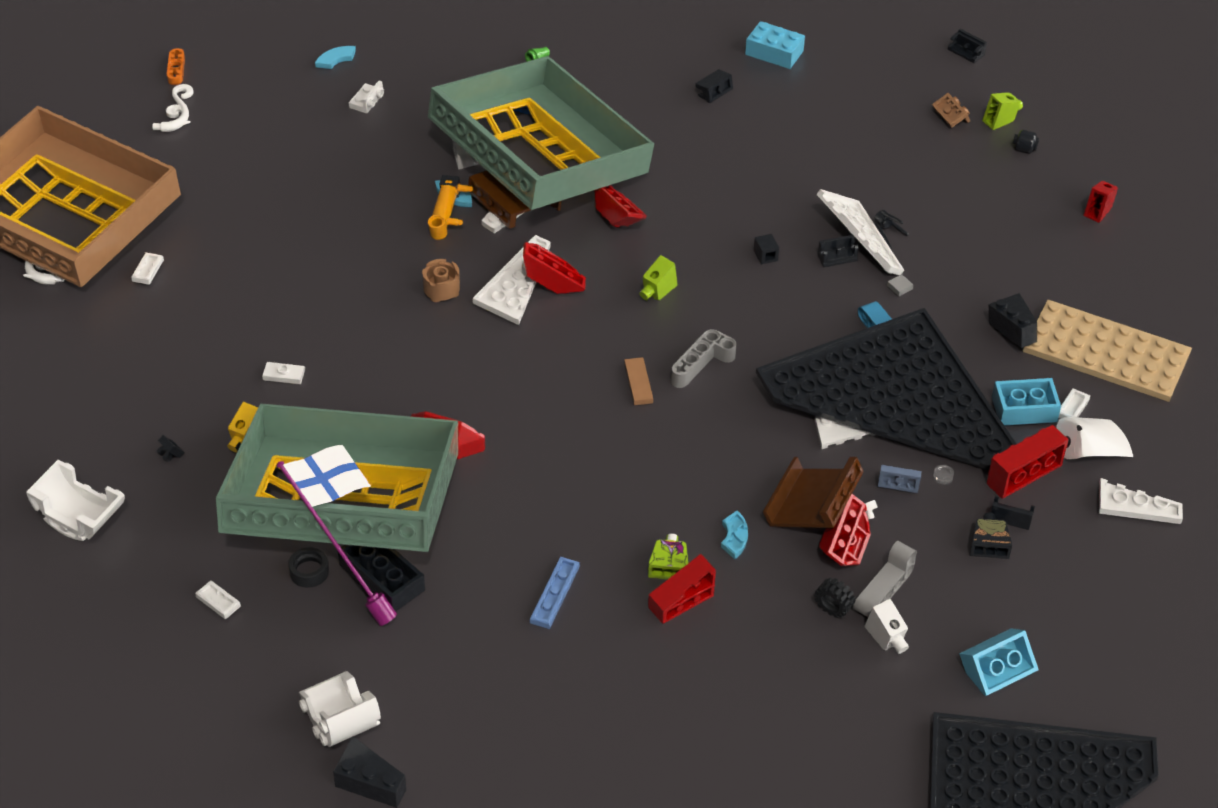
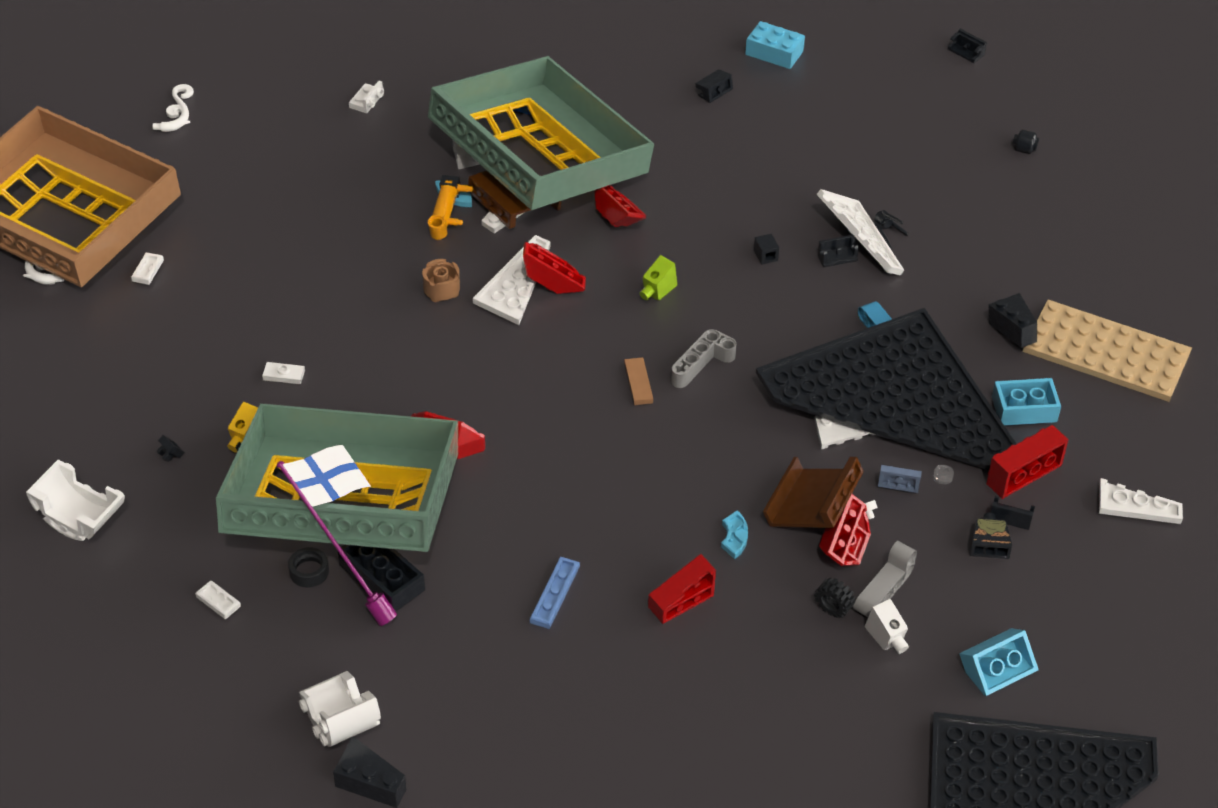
(178, 71): orange beam -> none
(335, 56): medium azure tile -> none
(536, 53): bright green cone -> none
(667, 557): lime torso -> none
(900, 285): light grey tile -> none
(950, 110): medium nougat bracket -> none
(1001, 110): lime torso -> none
(1074, 404): white tile -> none
(1096, 438): white piece -> none
(1101, 195): red torso -> none

